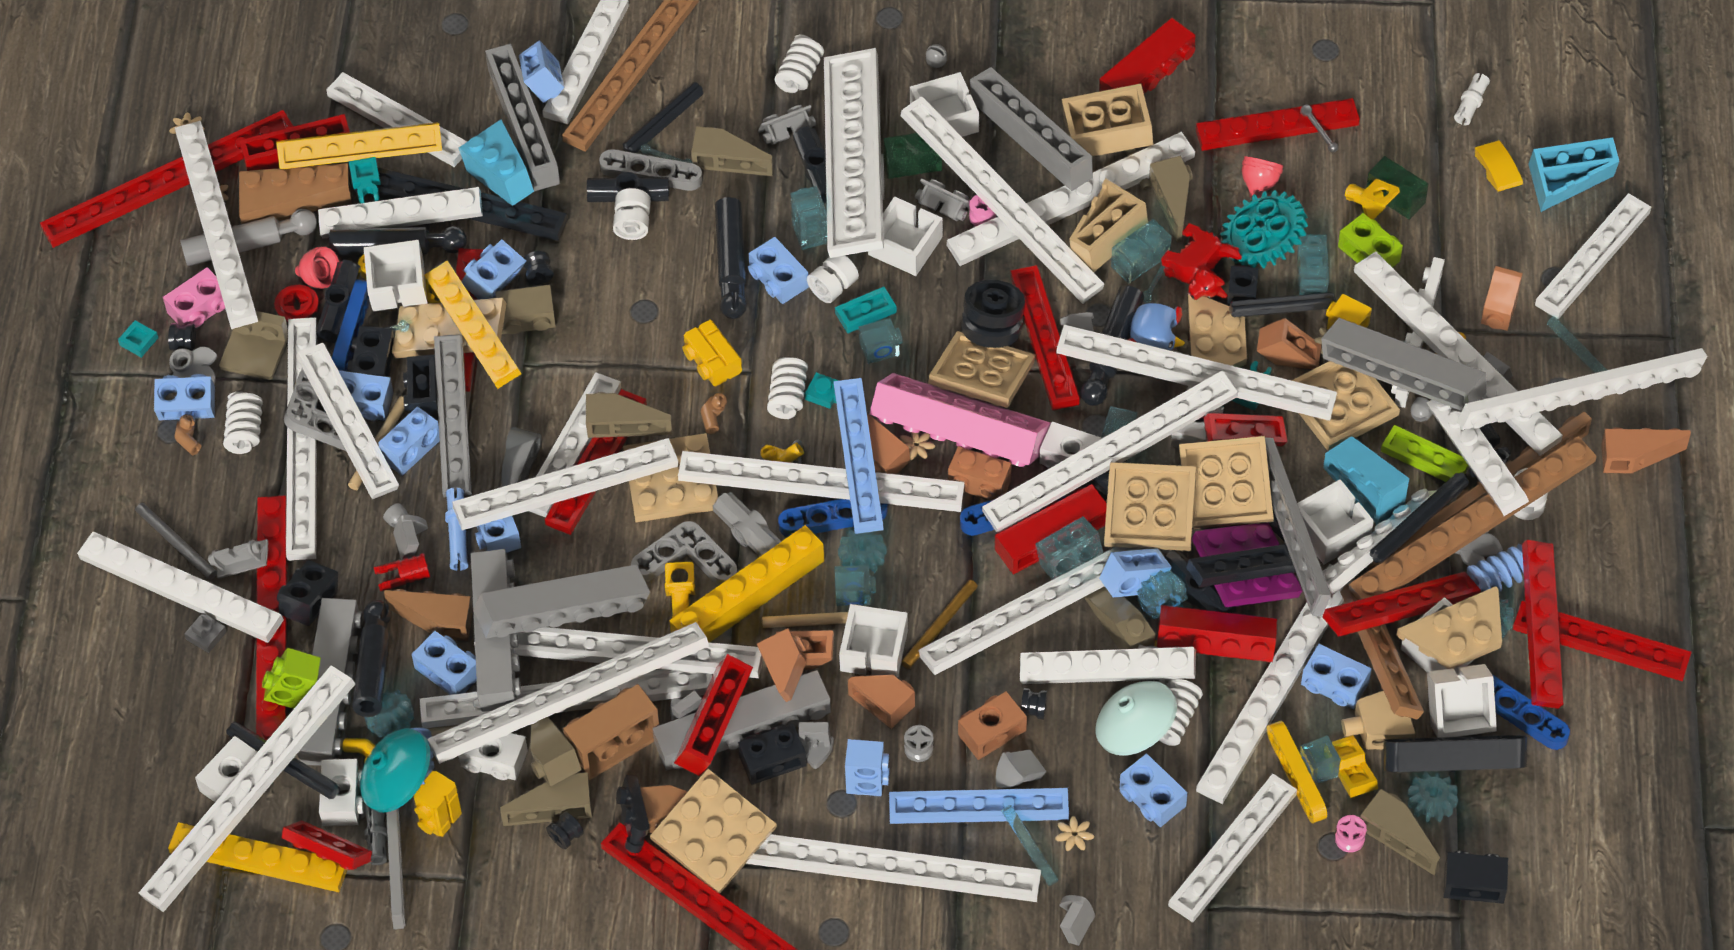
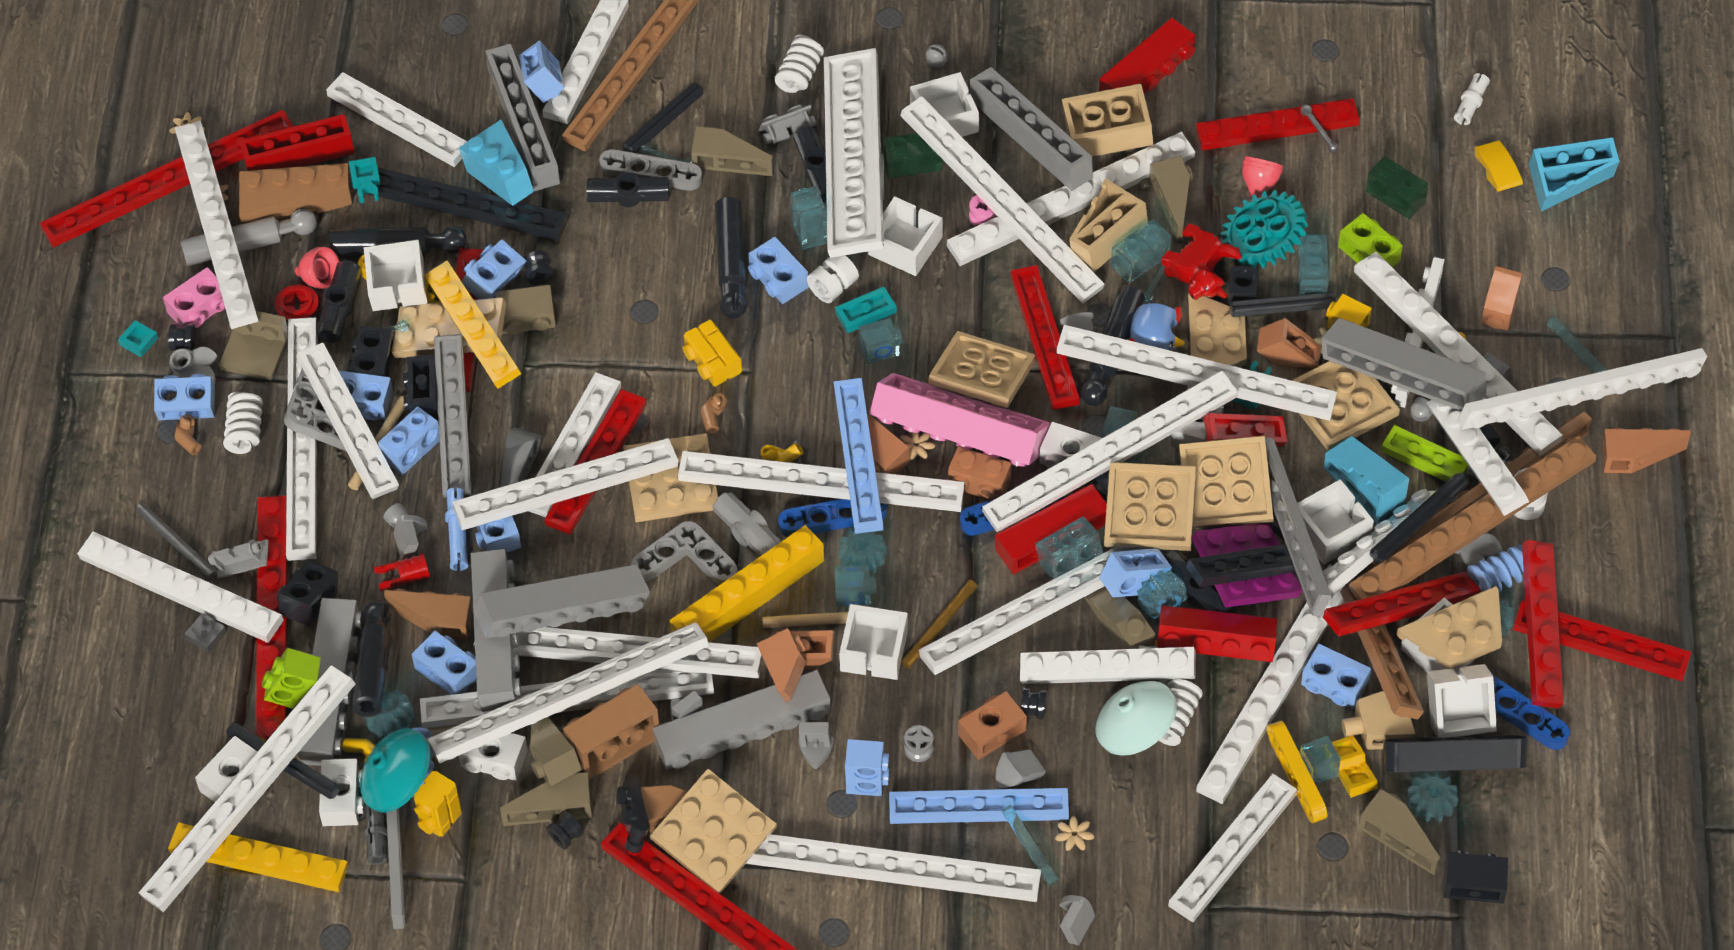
(326, 845): red plate -> none
(352, 320): blue beam -> none
(359, 145): yellow plate -> none
(403, 211): white plate -> none
(620, 417): dark tan slope -> none
(631, 214): white wheel -> none
(679, 591): yellow bracket -> none
(713, 715): red brick -> none
(772, 753): black brick -> none
(787, 387): white piece -> none
(821, 391): teal plate -> none
(883, 696): nougat slope -> none
(953, 203): light grey hinge -> none
(993, 313): black wheel -> none
(1158, 787): light blue brick -> none
(1352, 826): bright pink wheel -> none
(1372, 197): yellow bracket -> none
(1593, 256): white plate -> none

